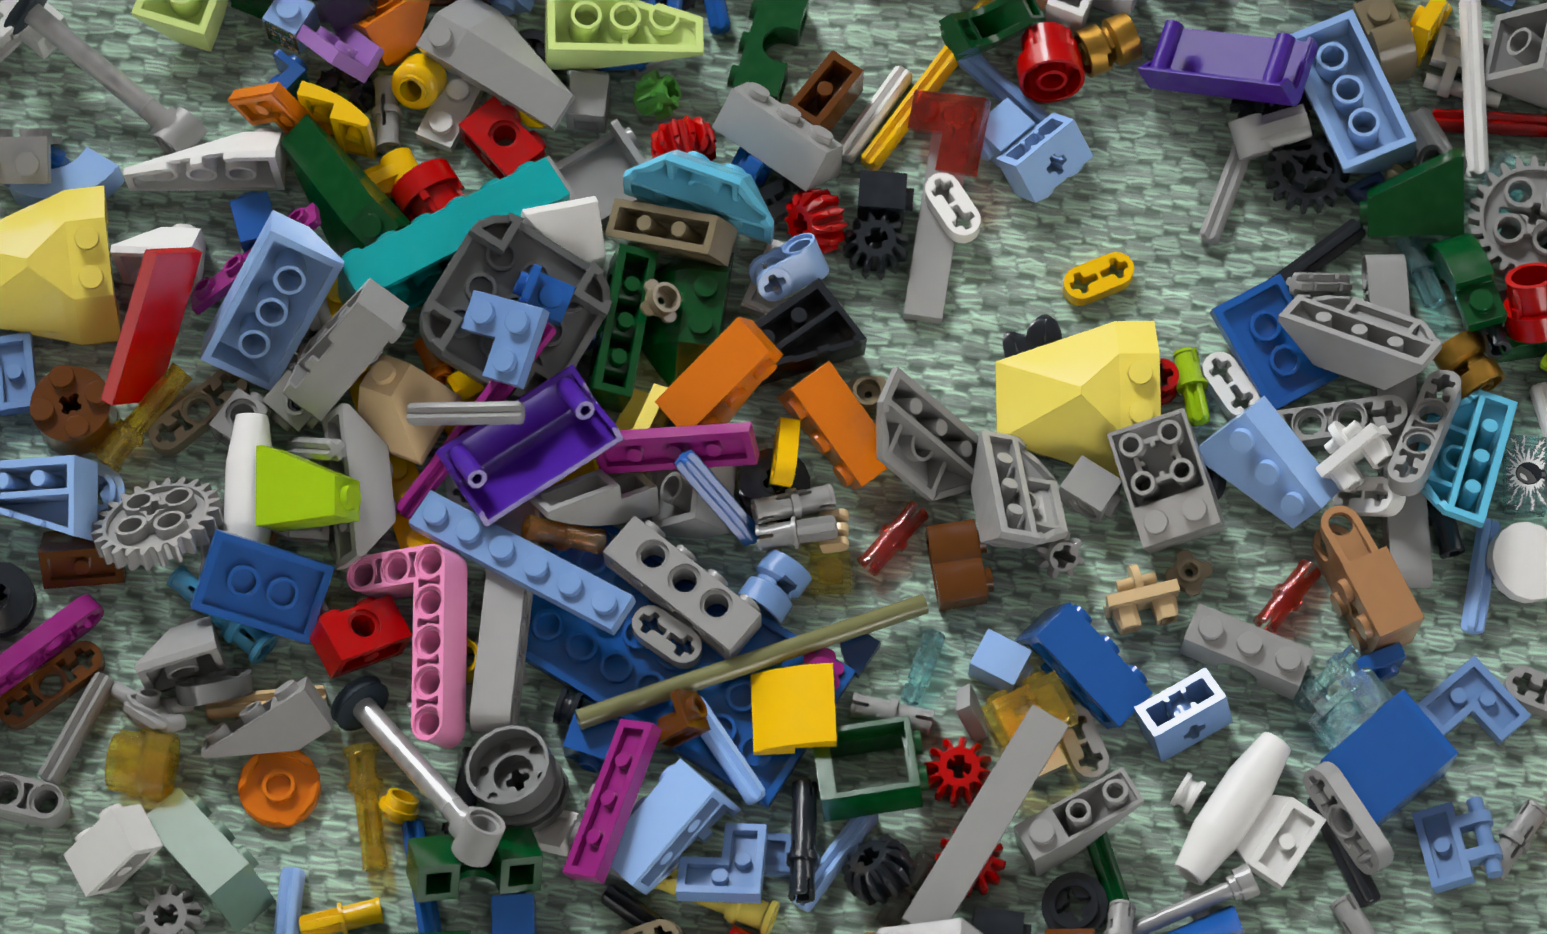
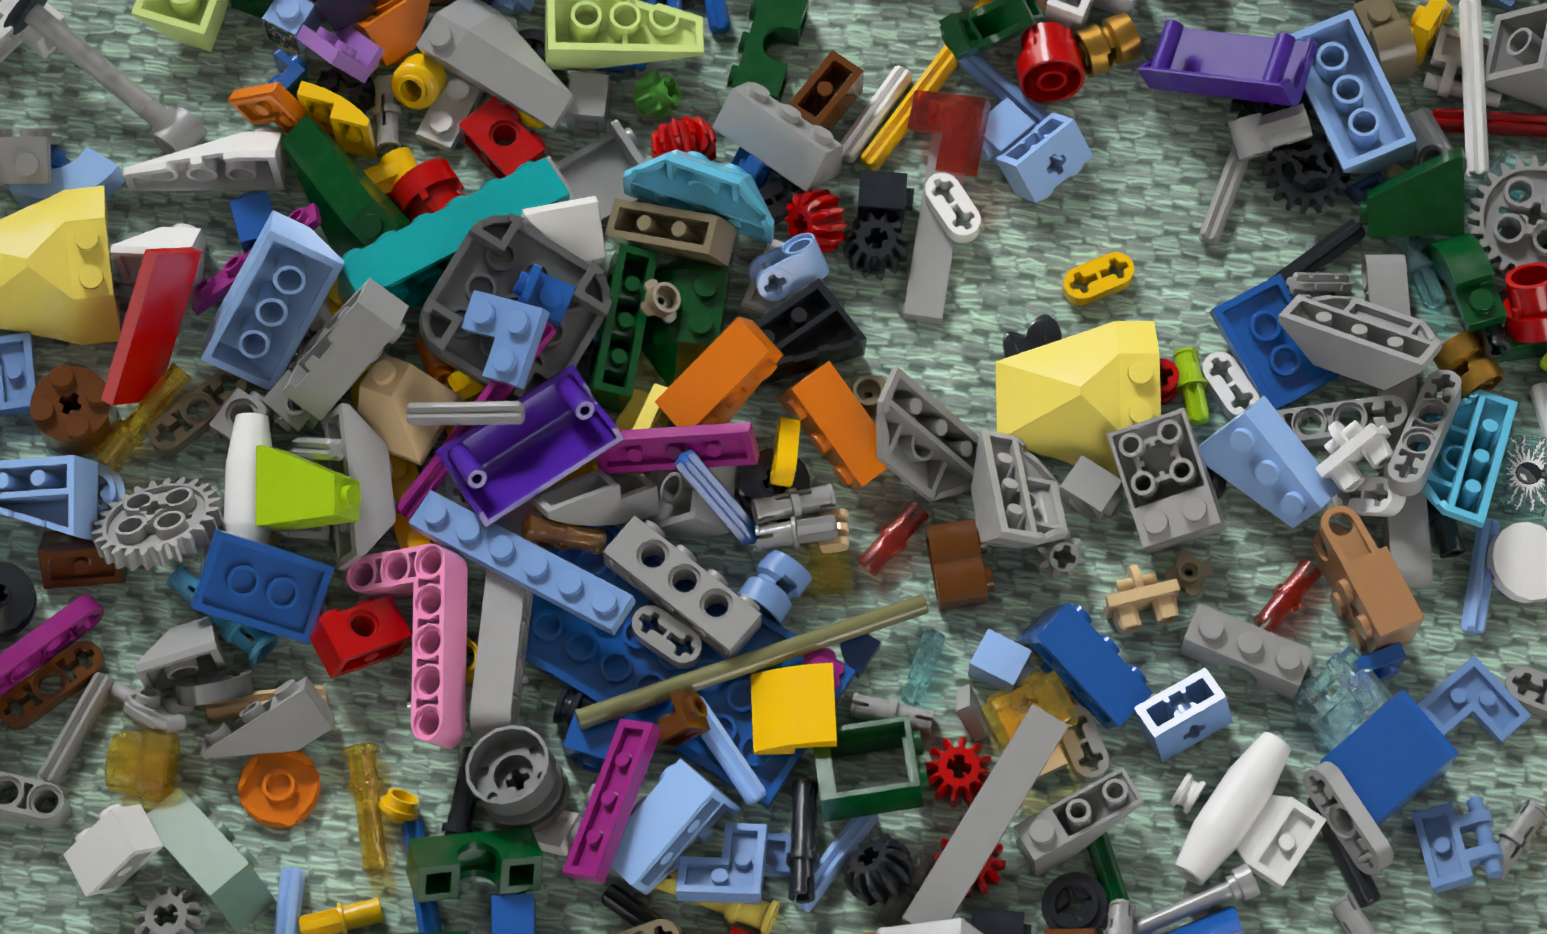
(473, 828): piece -> none

